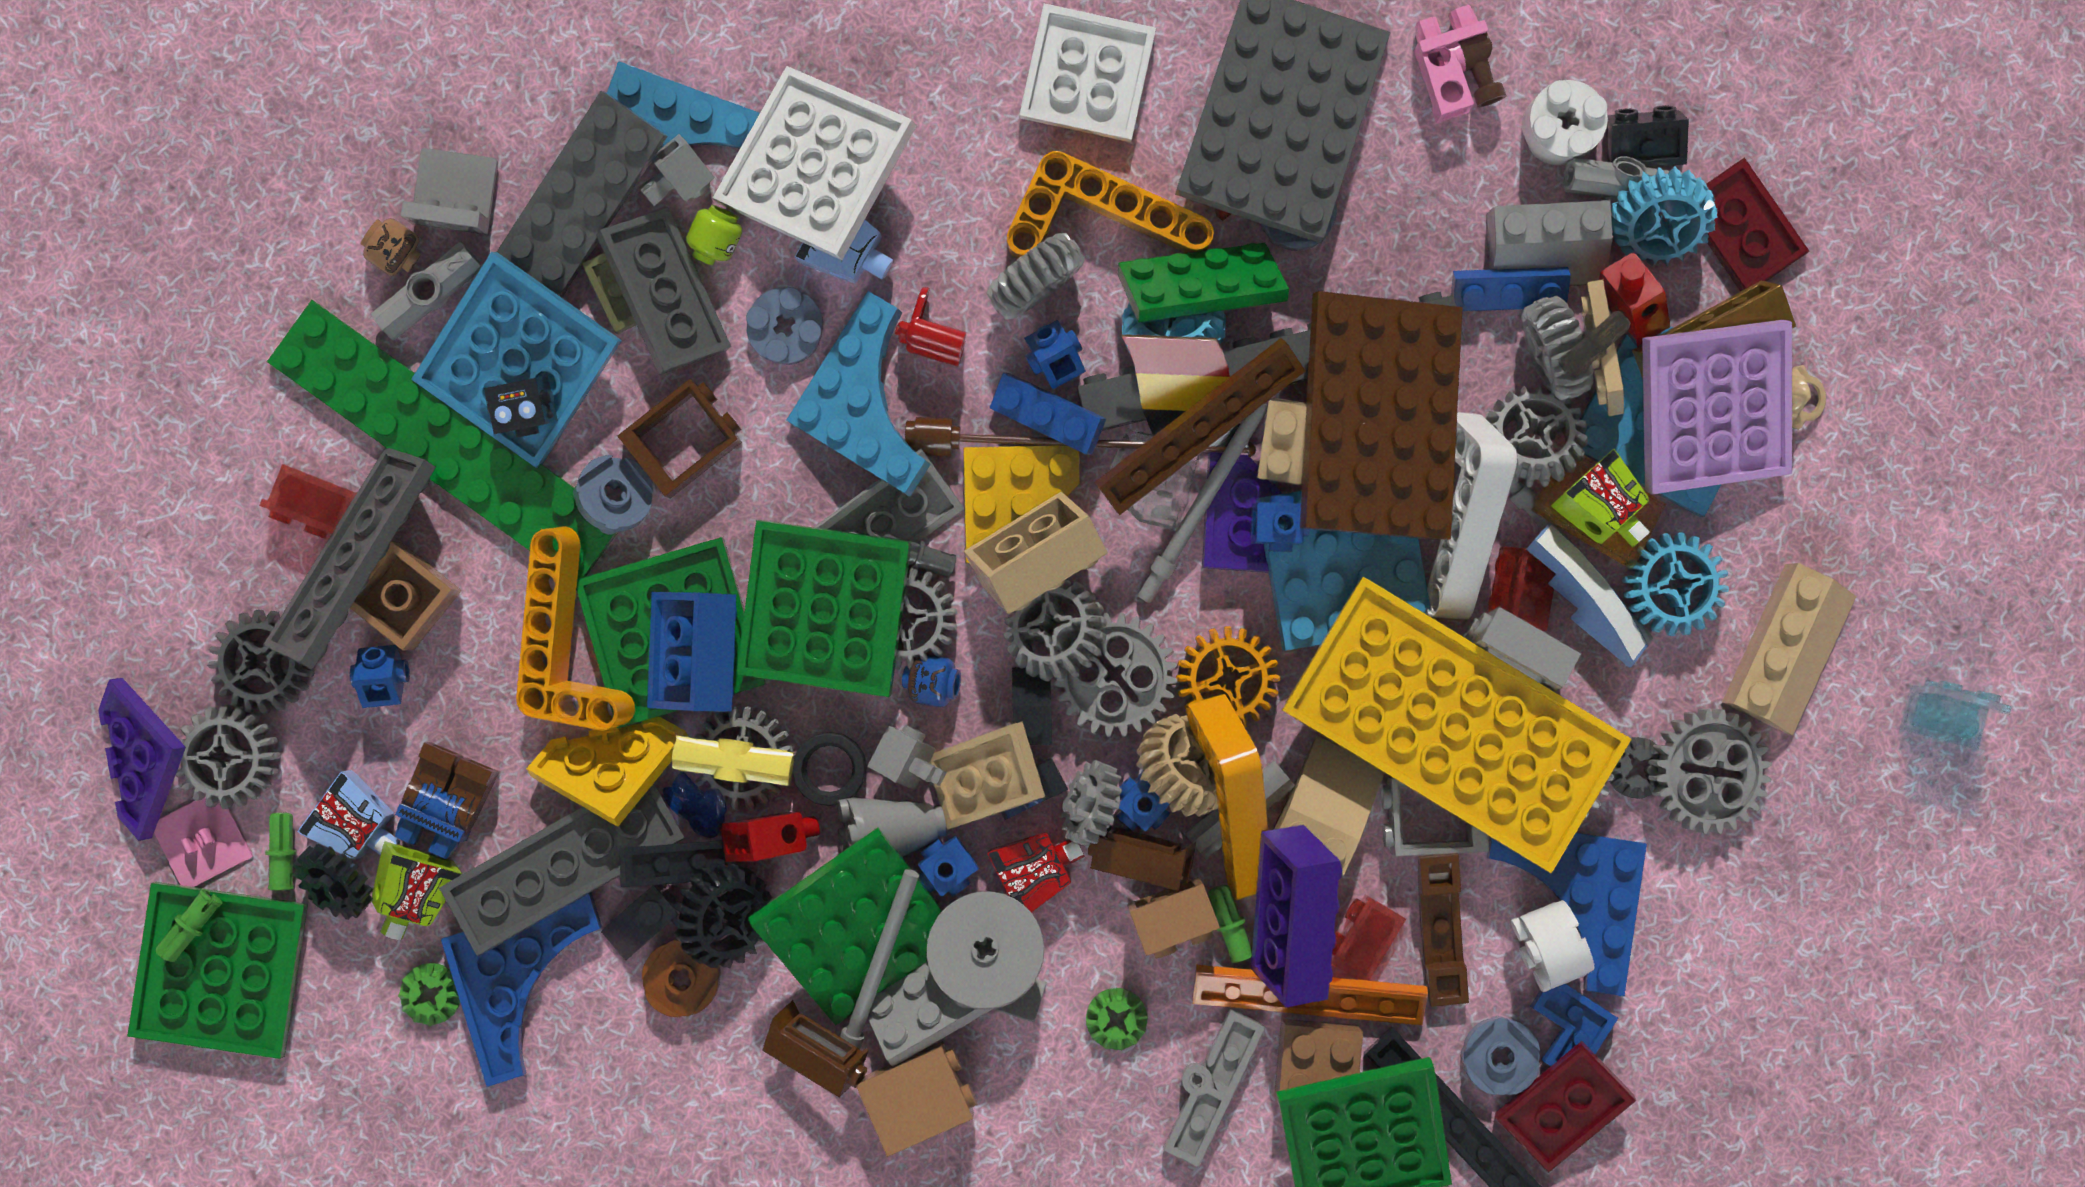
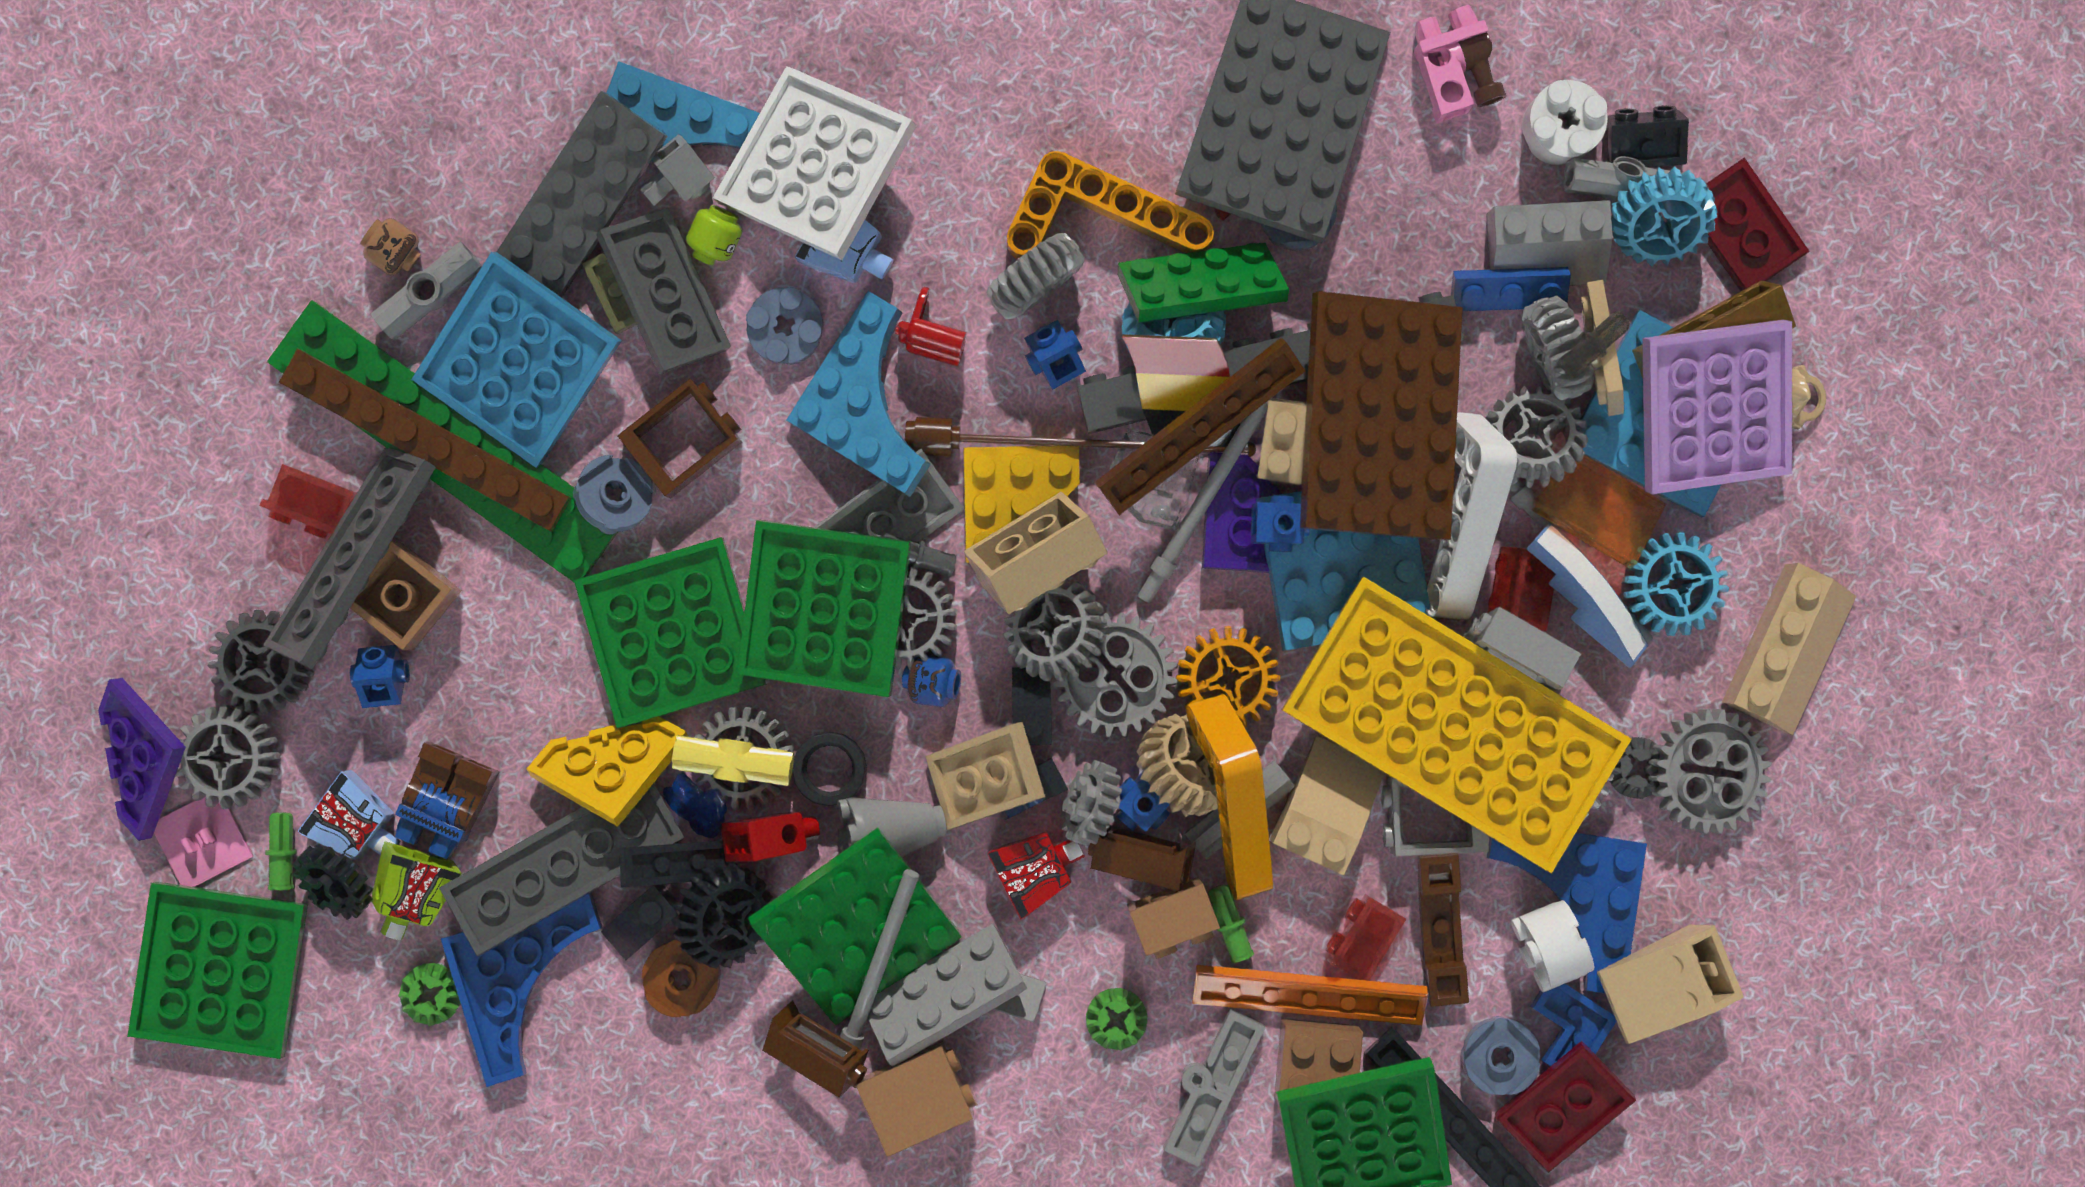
(188, 925): bright green axle -> none
(425, 440): none -> reddish brown plate
(453, 191): light grey bracket -> none
(521, 406): black head -> none
(556, 642): light orange beam -> none
(691, 651): blue slope -> none
(905, 758): light grey brick -> none
(950, 852): blue brick -> none
(995, 979): light grey piece -> none
(1047, 413): blue plate -> none
(1087, 72): white plate -> none
(1295, 915): dark purple brick -> none
(1606, 502): torso -> none
(1635, 290): red torso -> none
(1670, 982): none -> tan slope
(1948, 713): clear light blue bracket -> none

